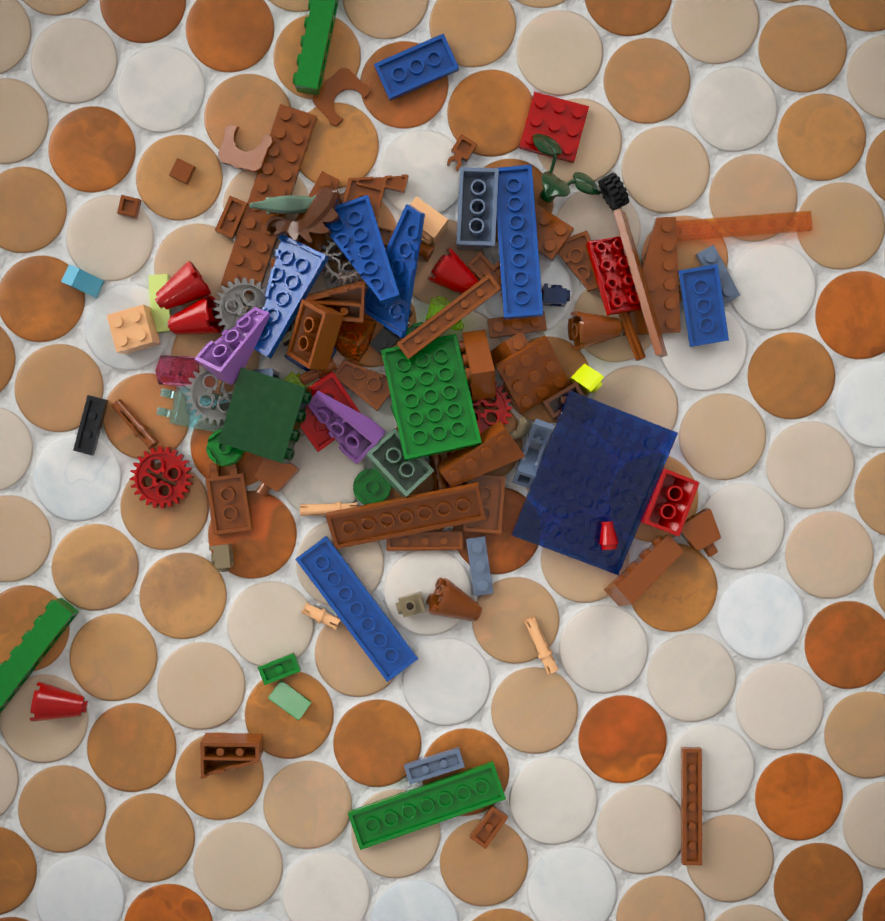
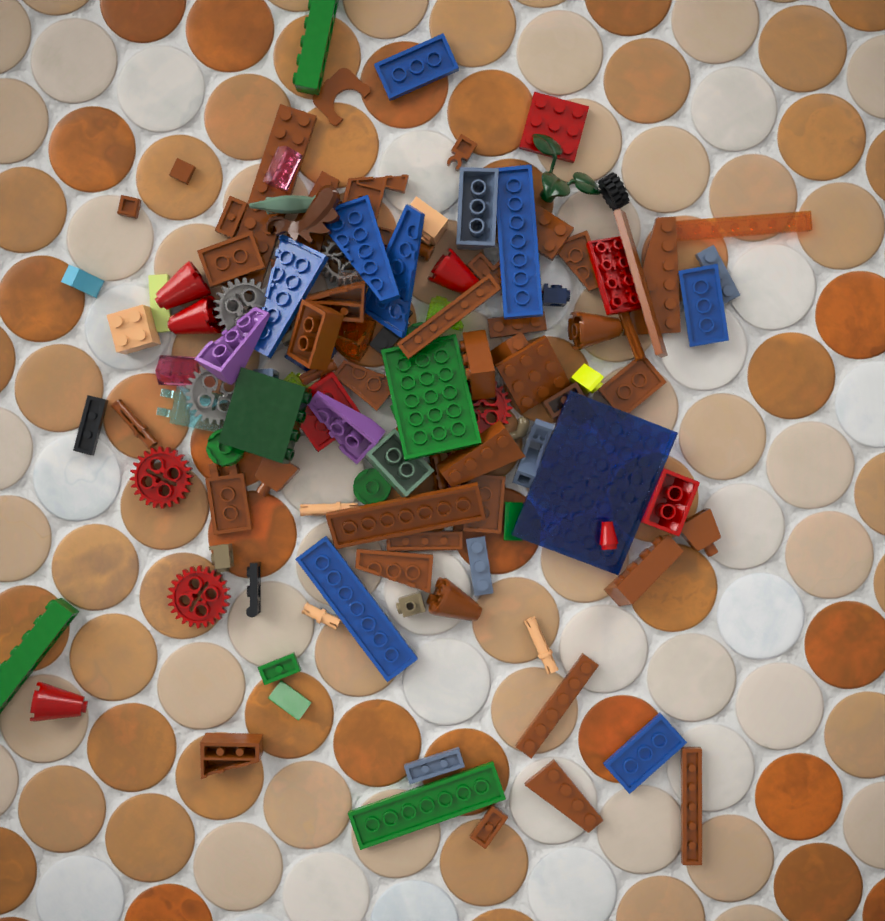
(184, 586): none -> red gear
(231, 259): none -> dark orange plate
(246, 160): piece -> none
(254, 589): none -> black plate
(282, 168): none -> clear pink brick
(401, 567): none -> dark orange wing
(511, 513): none -> green slope
(556, 705): none -> dark orange plate
(559, 791): none -> dark orange wing
(632, 385): none -> dark orange plate
(644, 753): none -> blue plate

